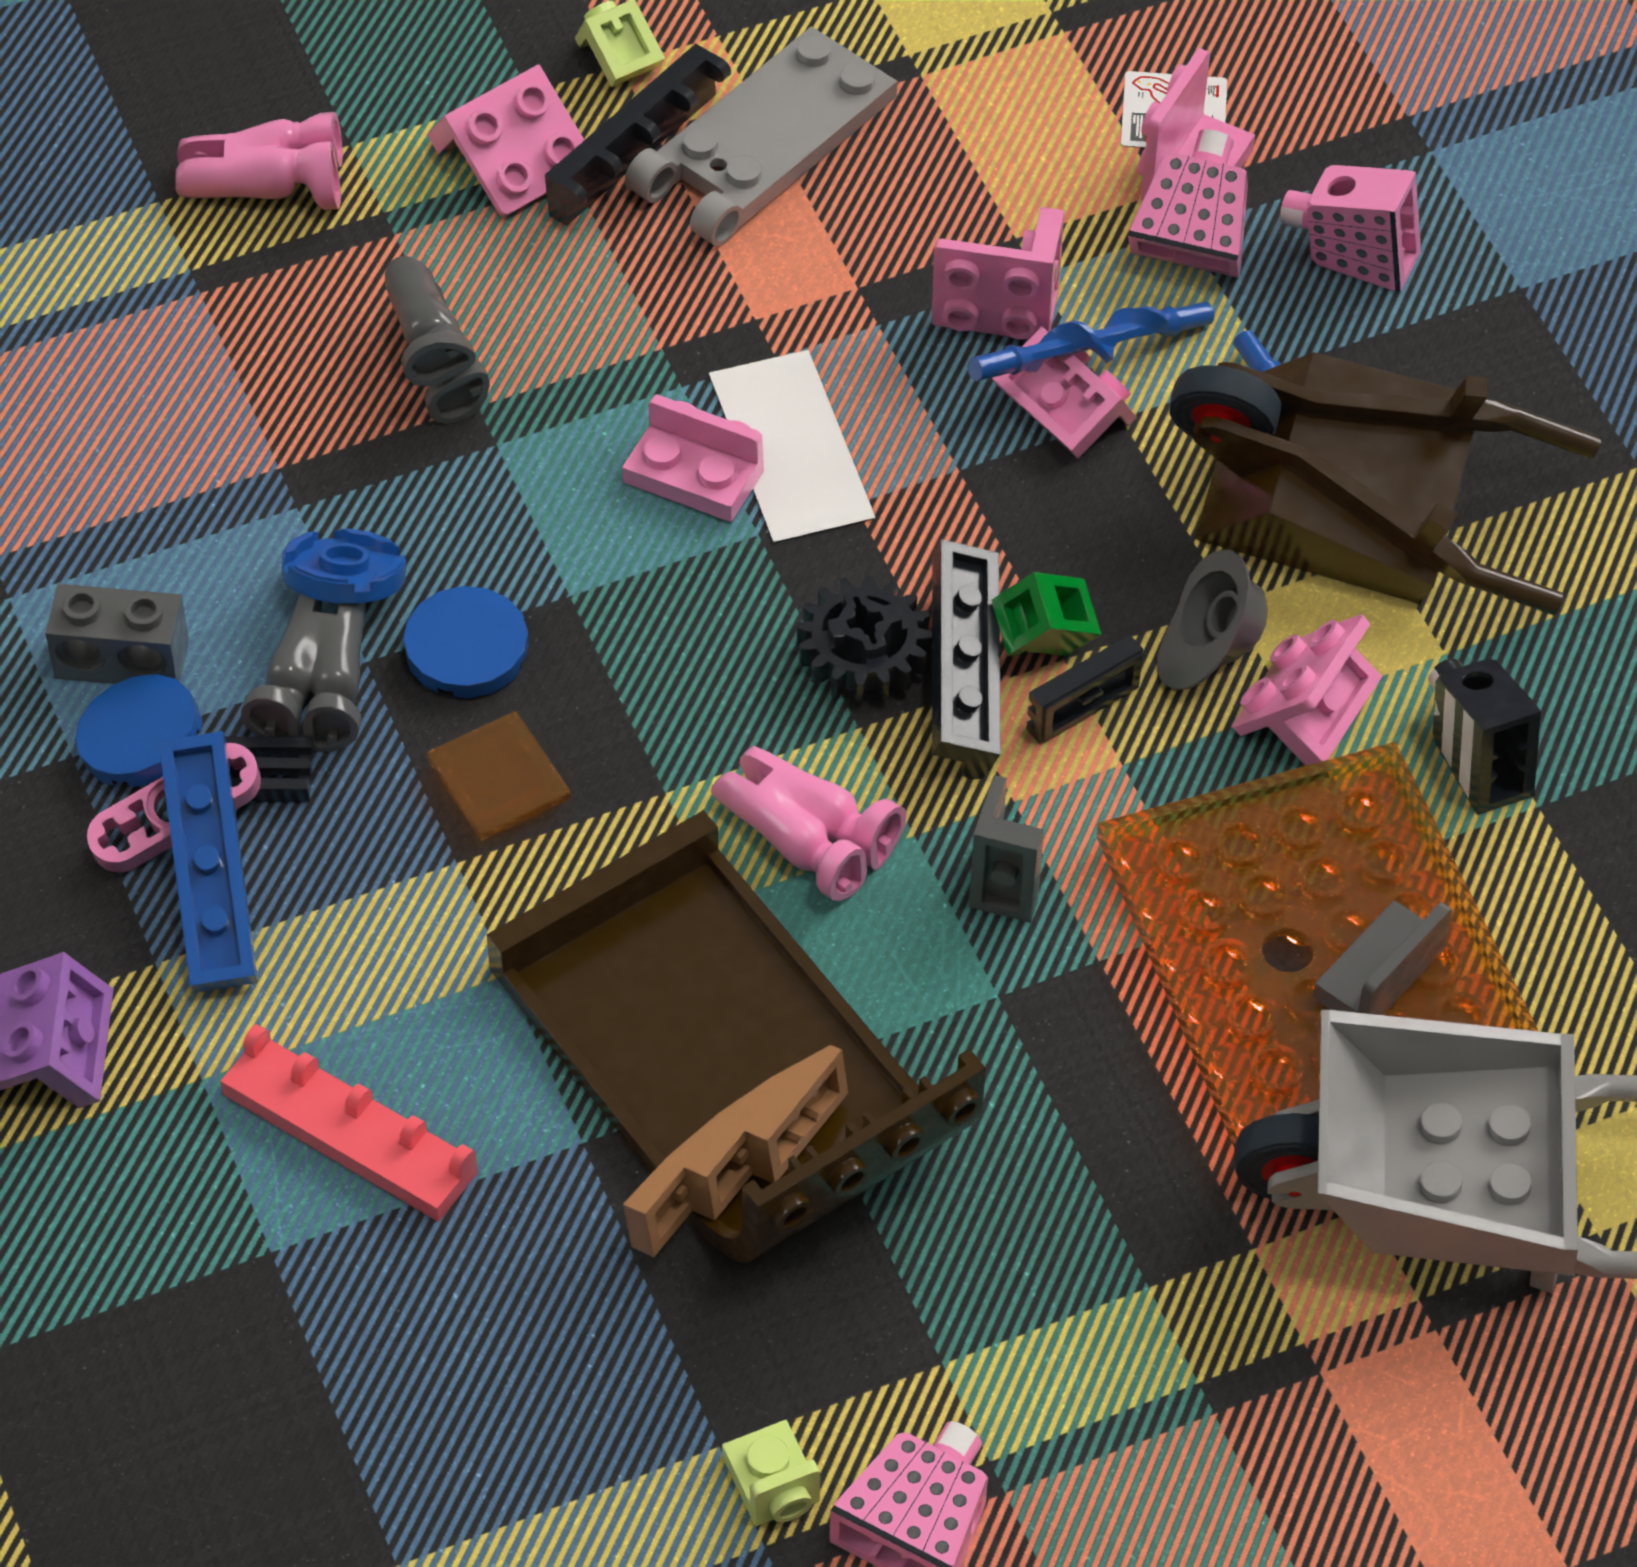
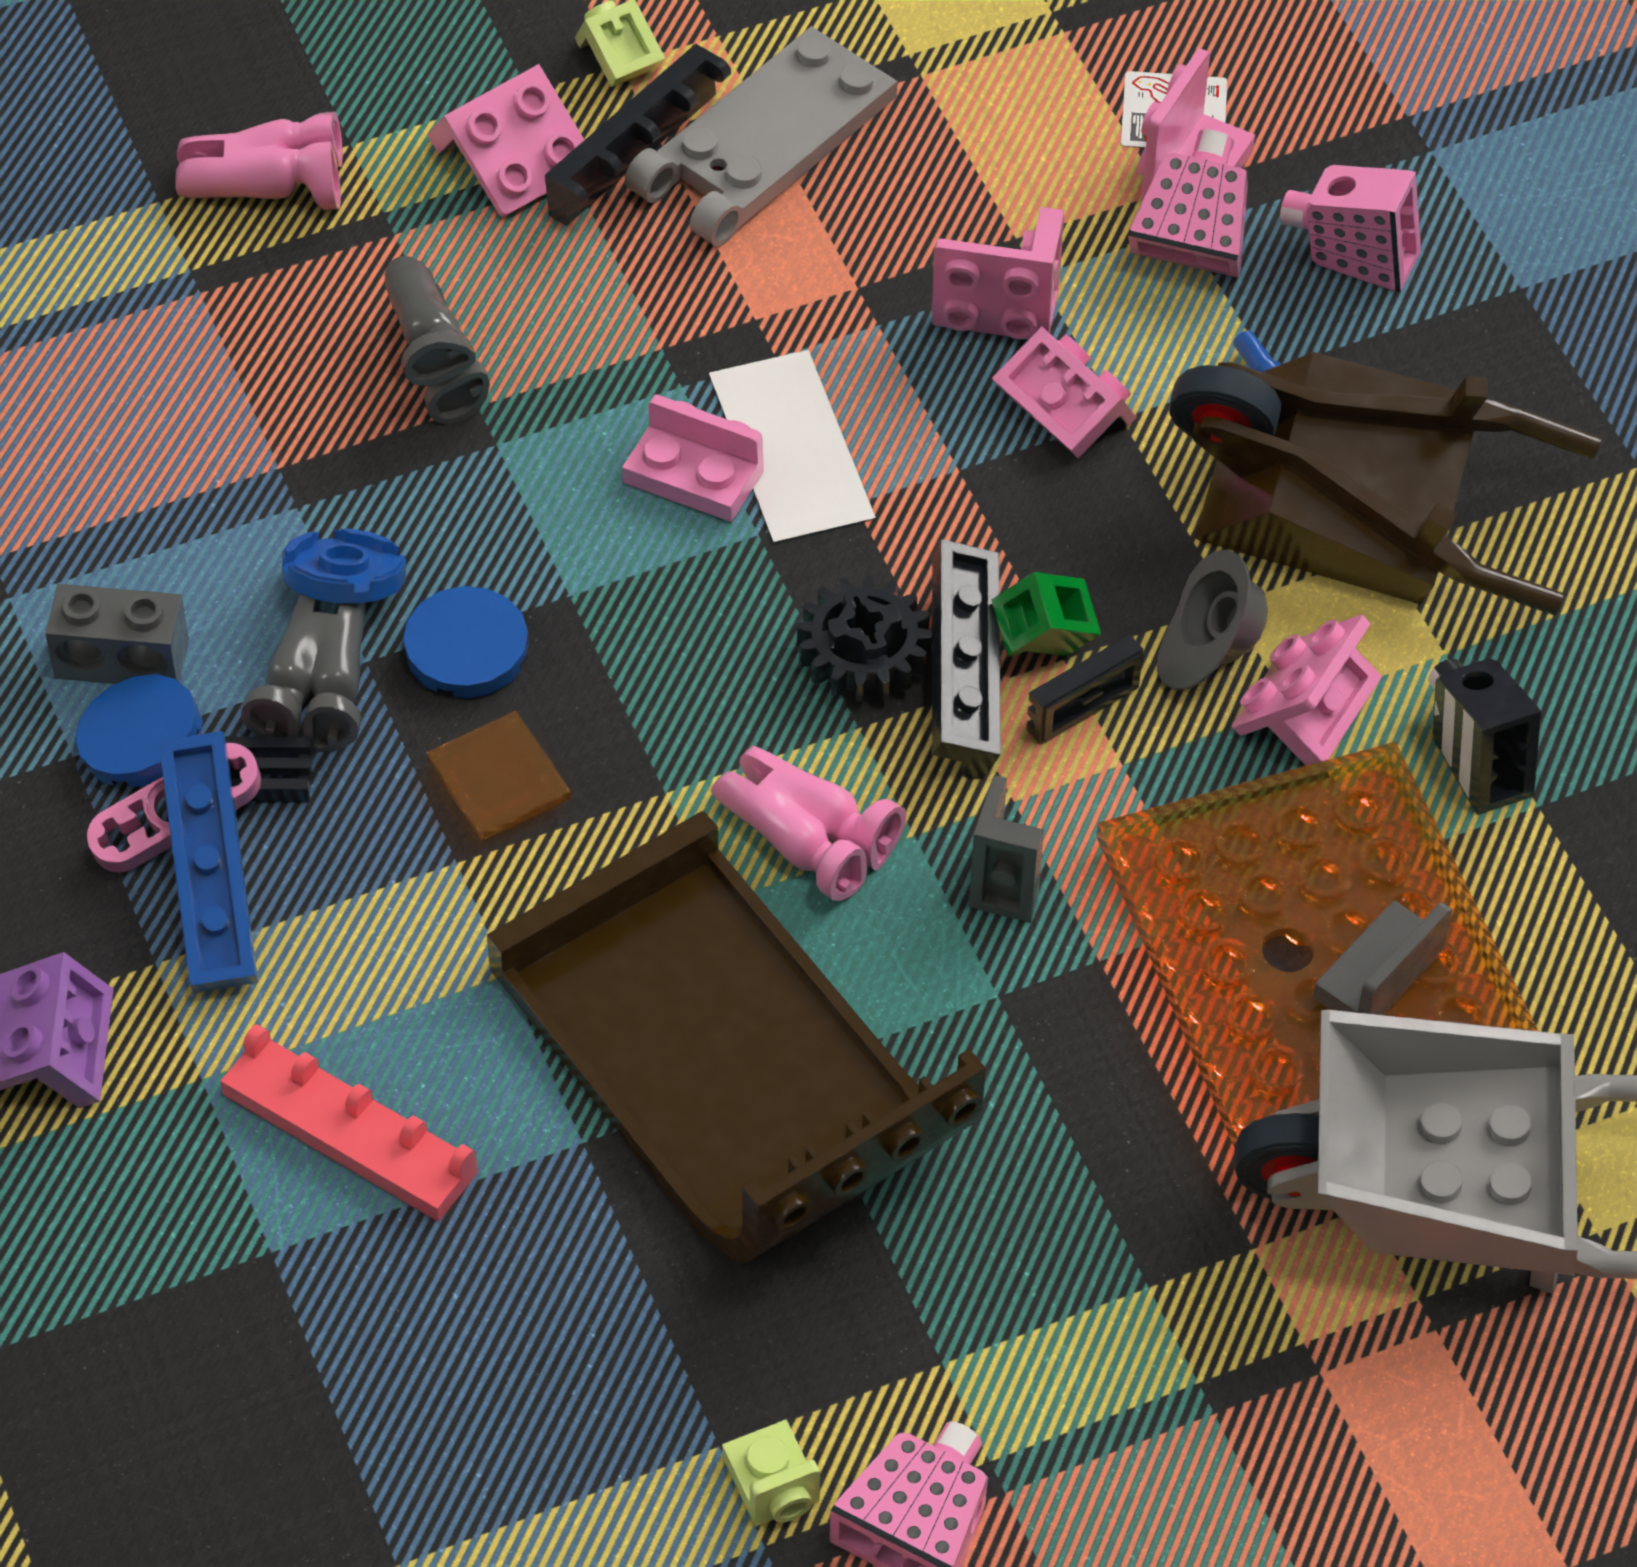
(741, 1140): medium nougat slope -> none
(1078, 337): blue piece -> none

